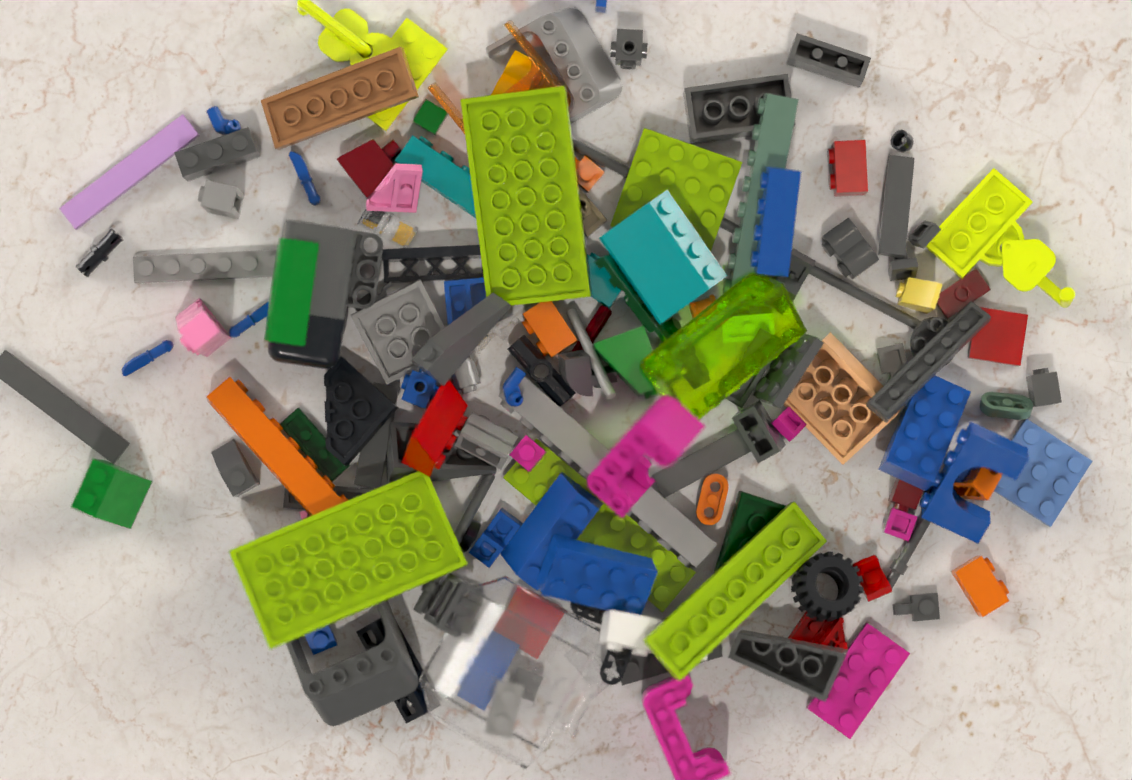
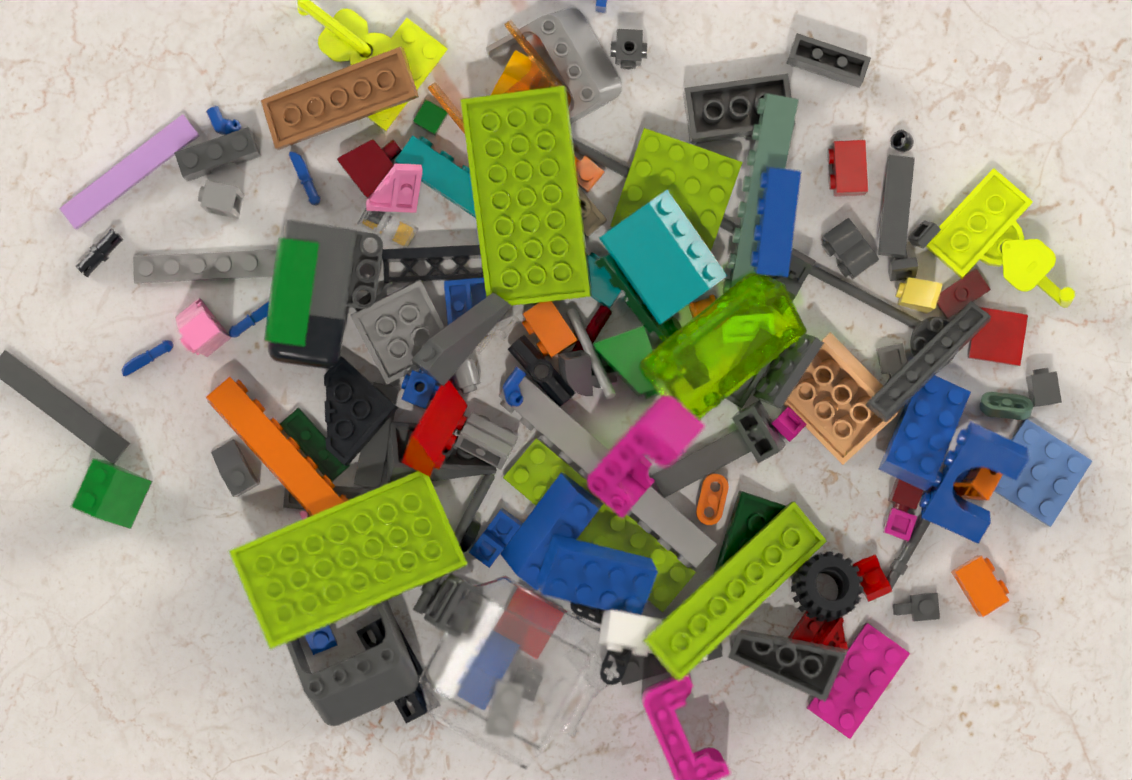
(527, 453): dark pink plate -> none

